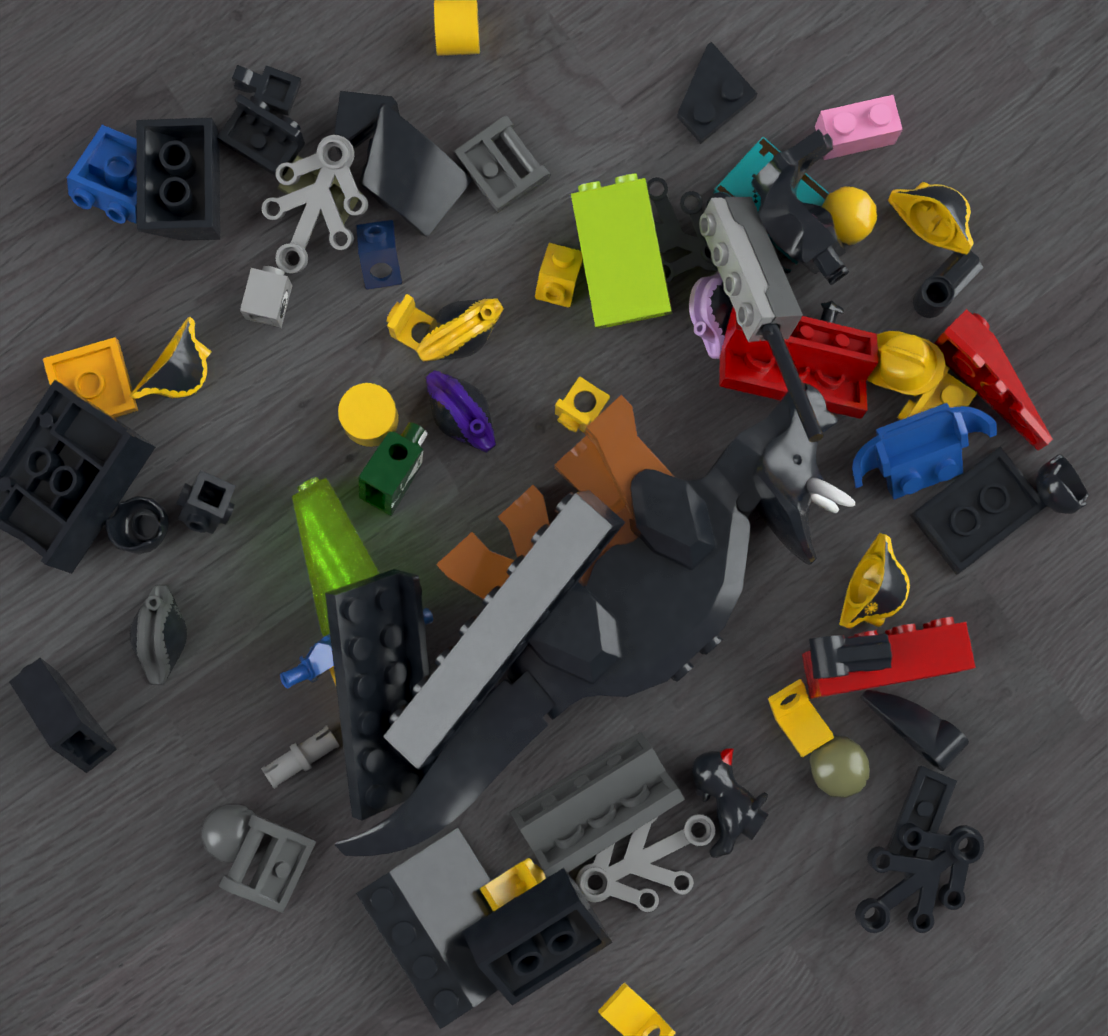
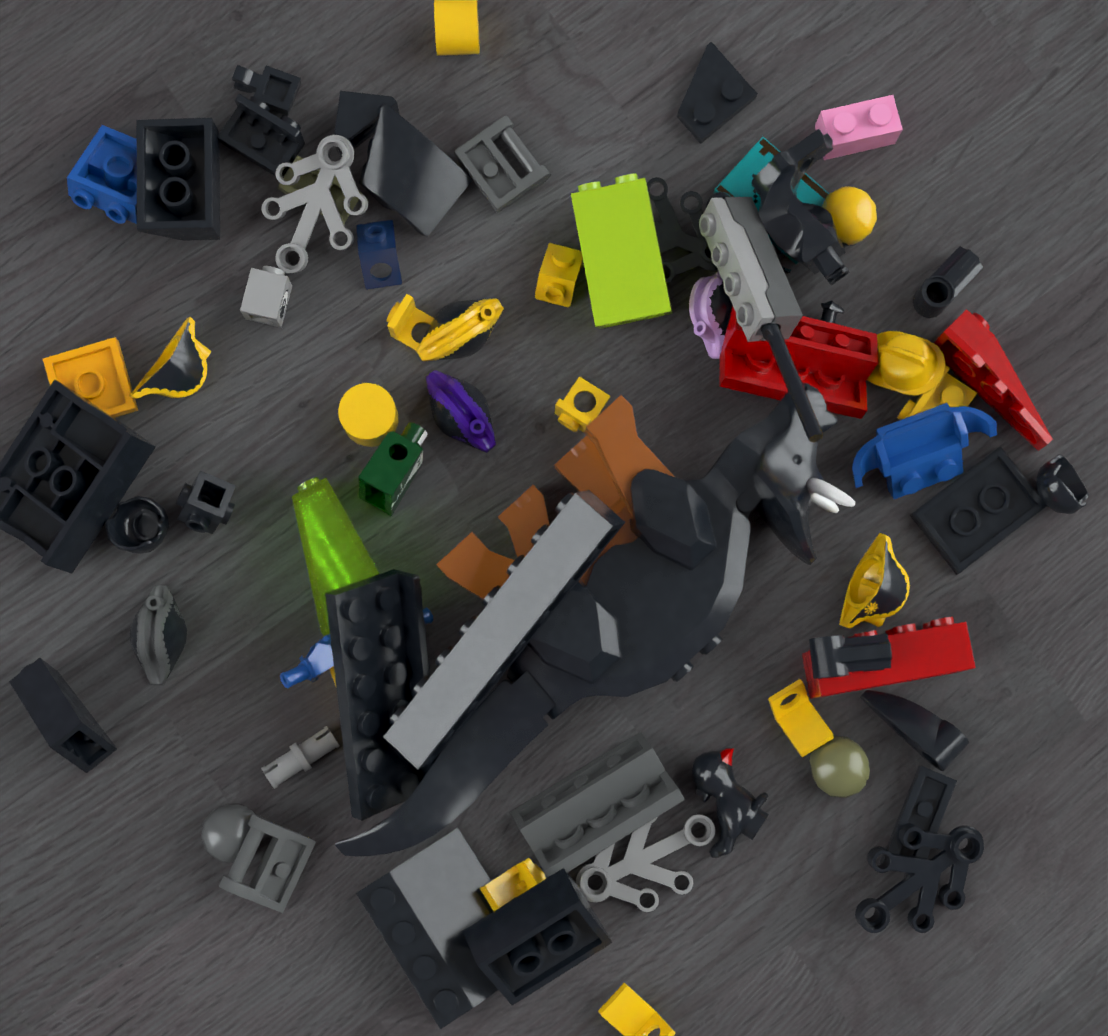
(935, 215): yellow hat -> none

